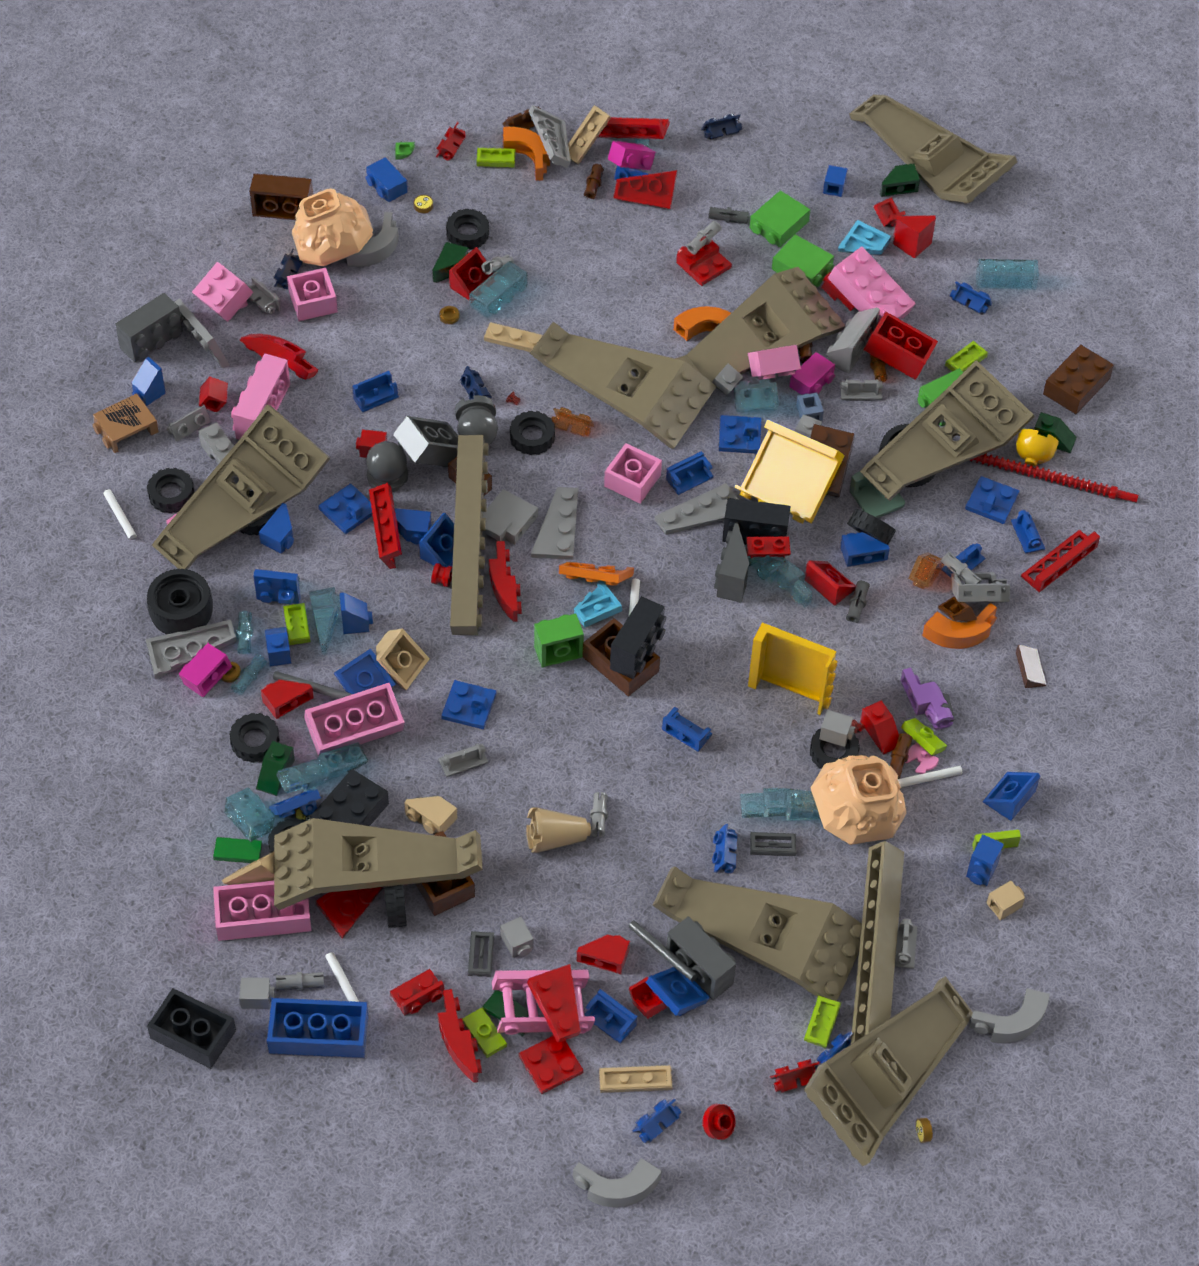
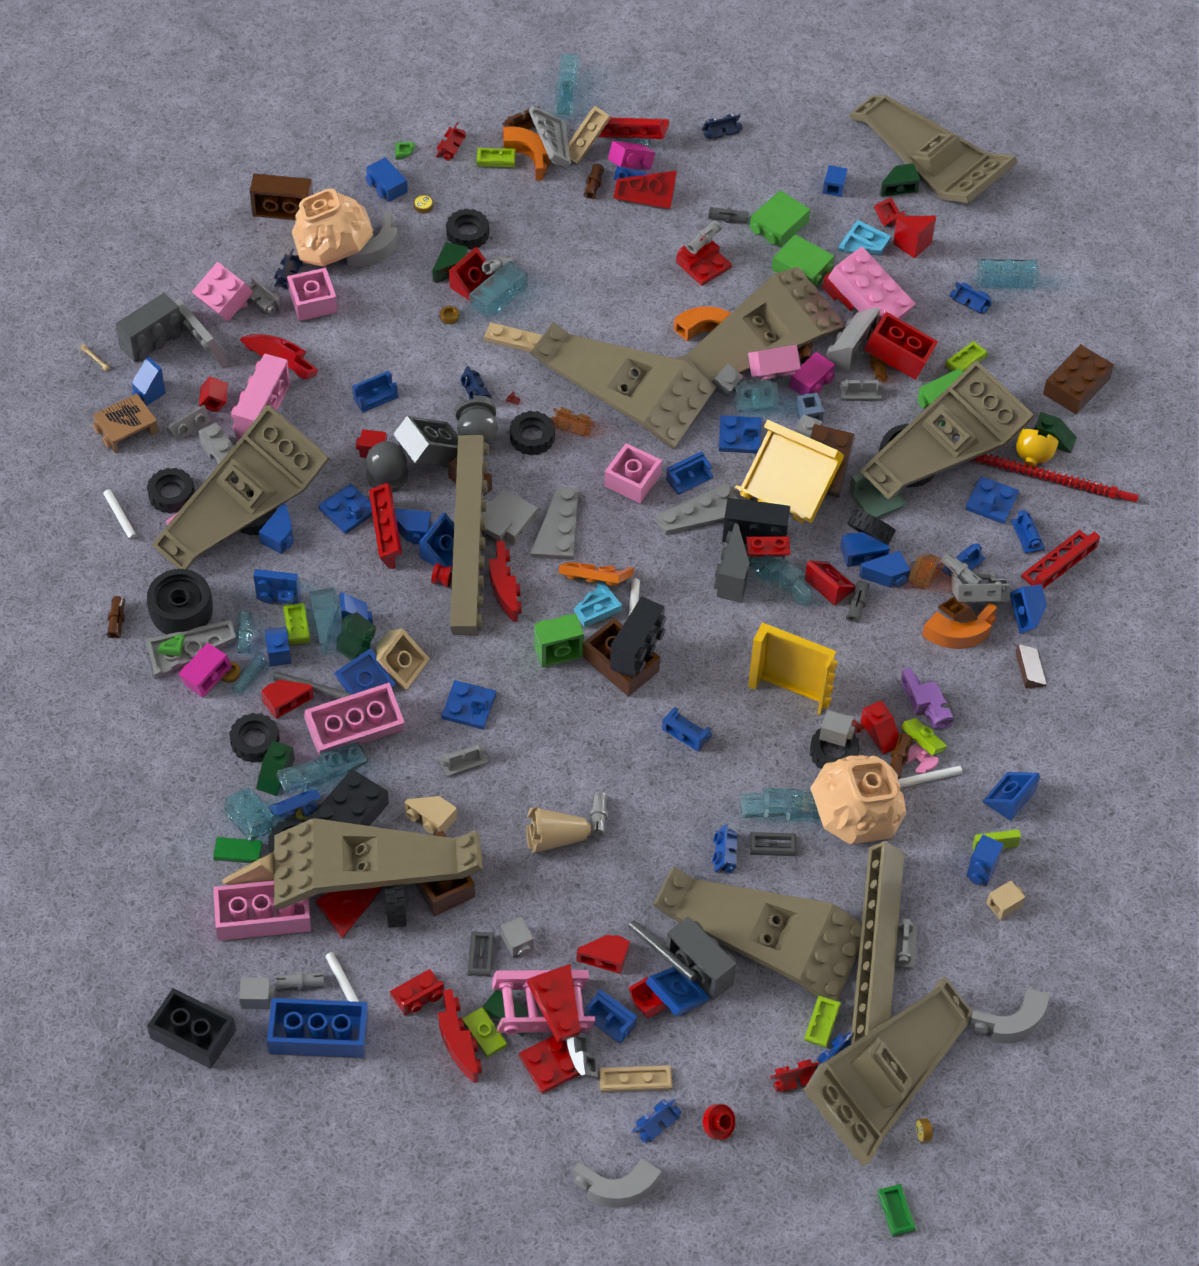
(106, 367): none -> tan hinge
(116, 617): none -> reddish brown pin
(172, 646): none -> bright green tile
(355, 636): none -> clear green brick
(567, 85): none -> clear light blue slope
(584, 1061): none -> flat silver slope
(886, 570): none -> blue slope
(896, 1210): none -> green tile
(1028, 606): none -> blue slope

